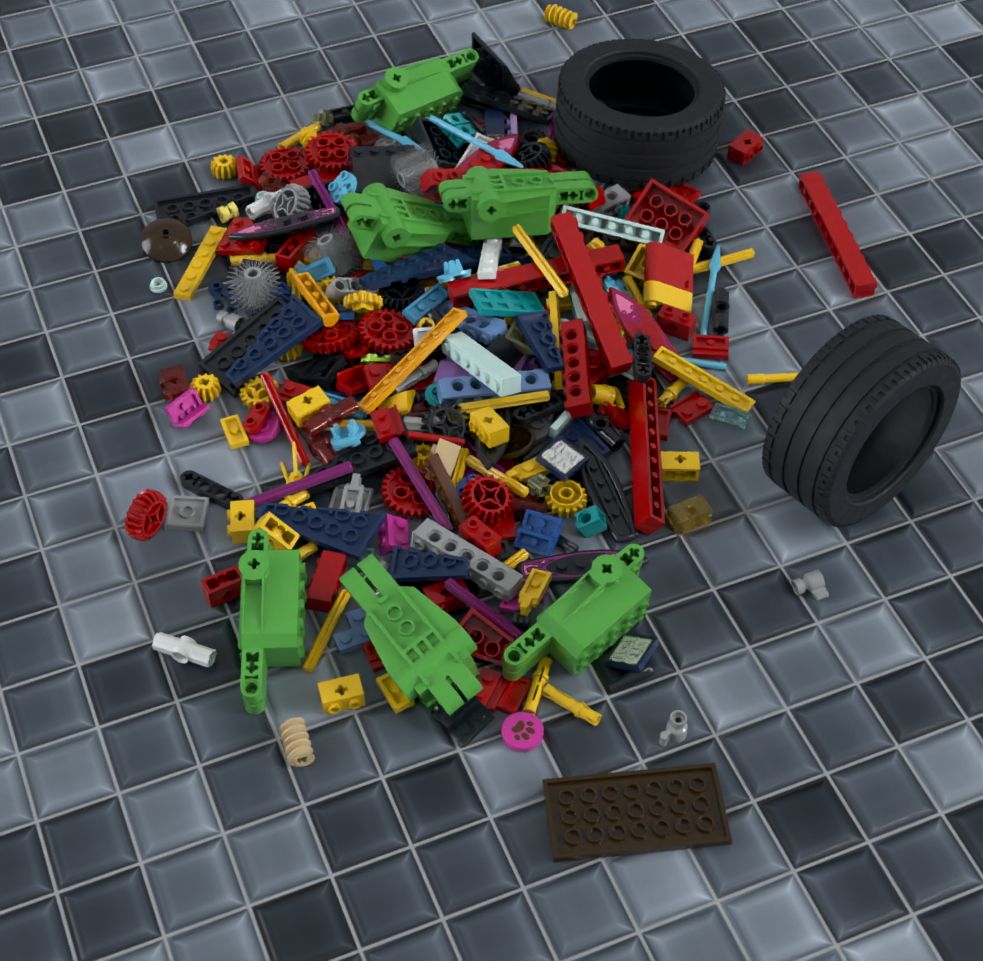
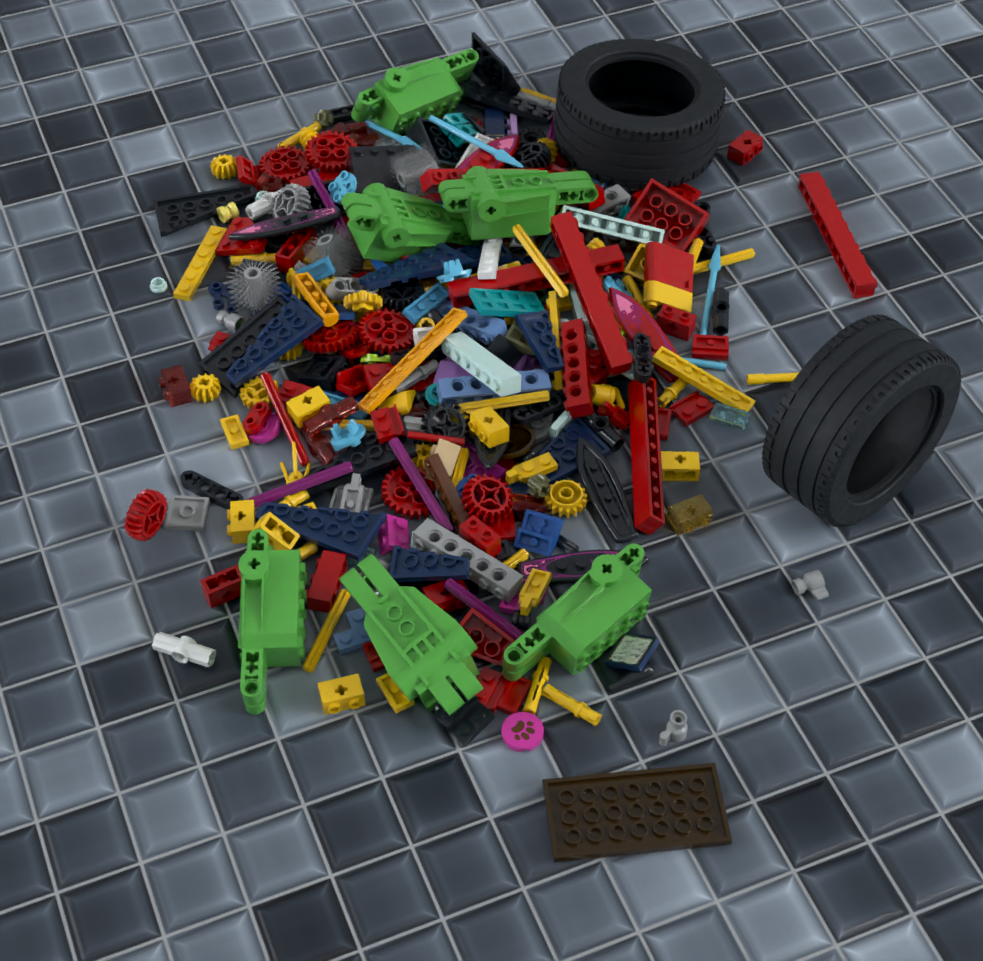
(166, 247): dark brown dish -> none
(186, 409): dark pink bracket -> none
(296, 742): tan piece -> none
(515, 486): yellow axle -> none
(560, 16): yellow piece -> none
(562, 459): tile -> none
(590, 521): teal brick -> none

